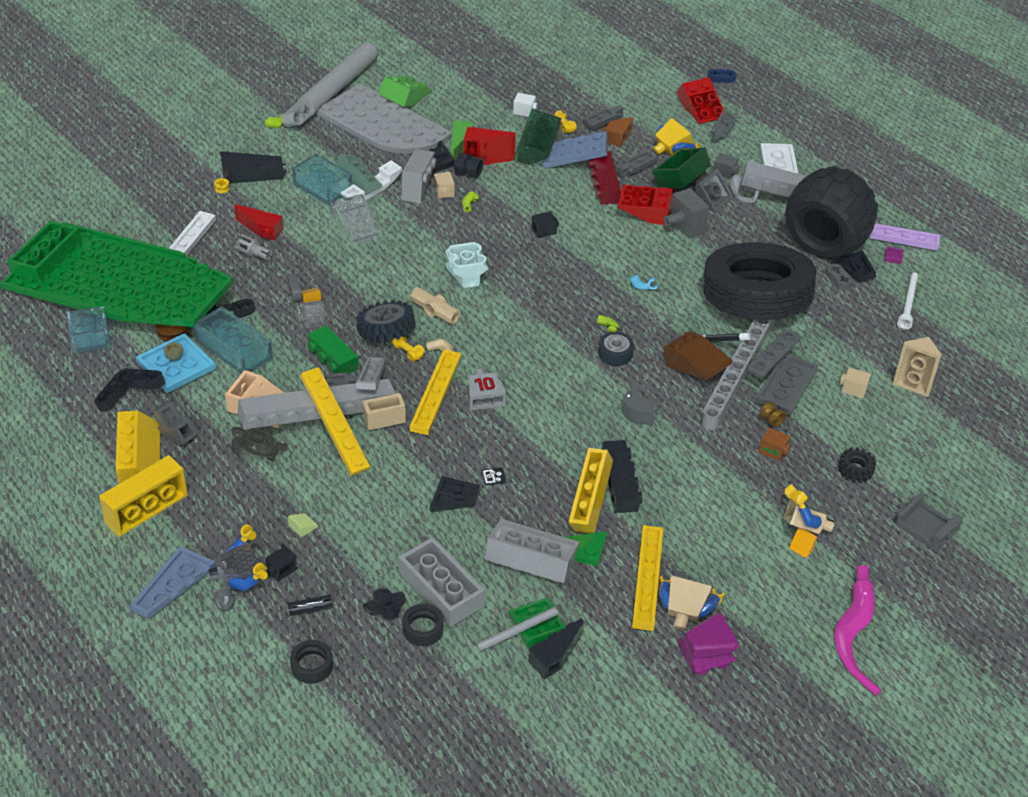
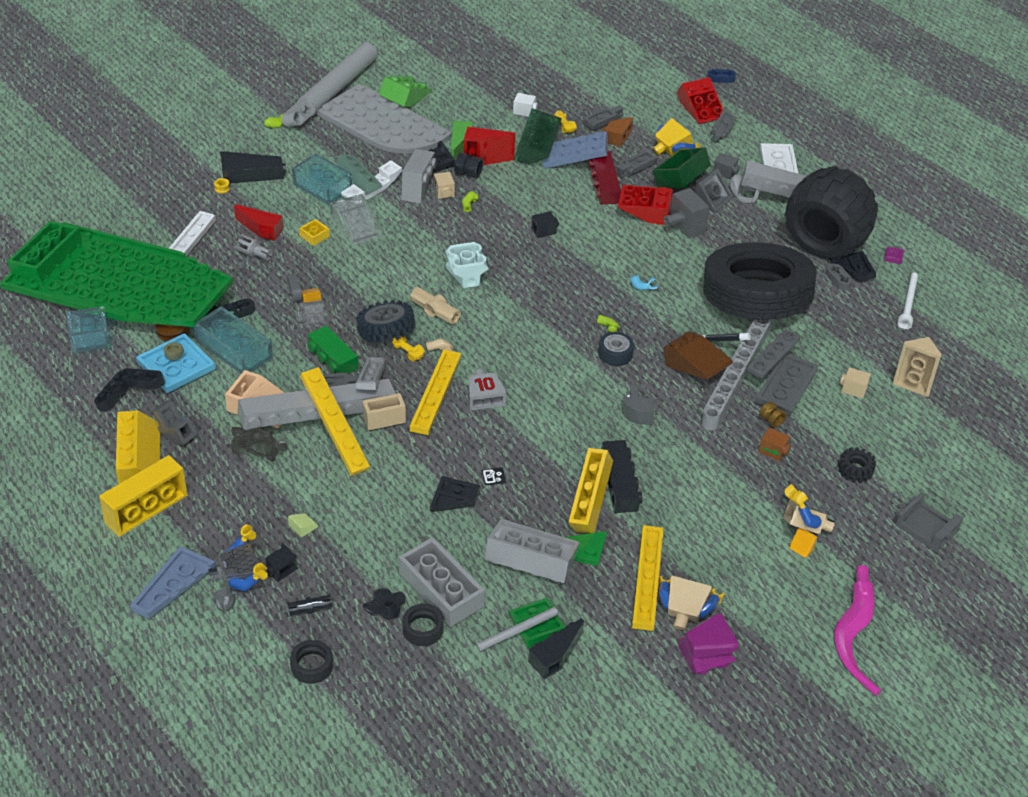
(314, 232): none -> yellow piece
(905, 236): lavender plate -> none

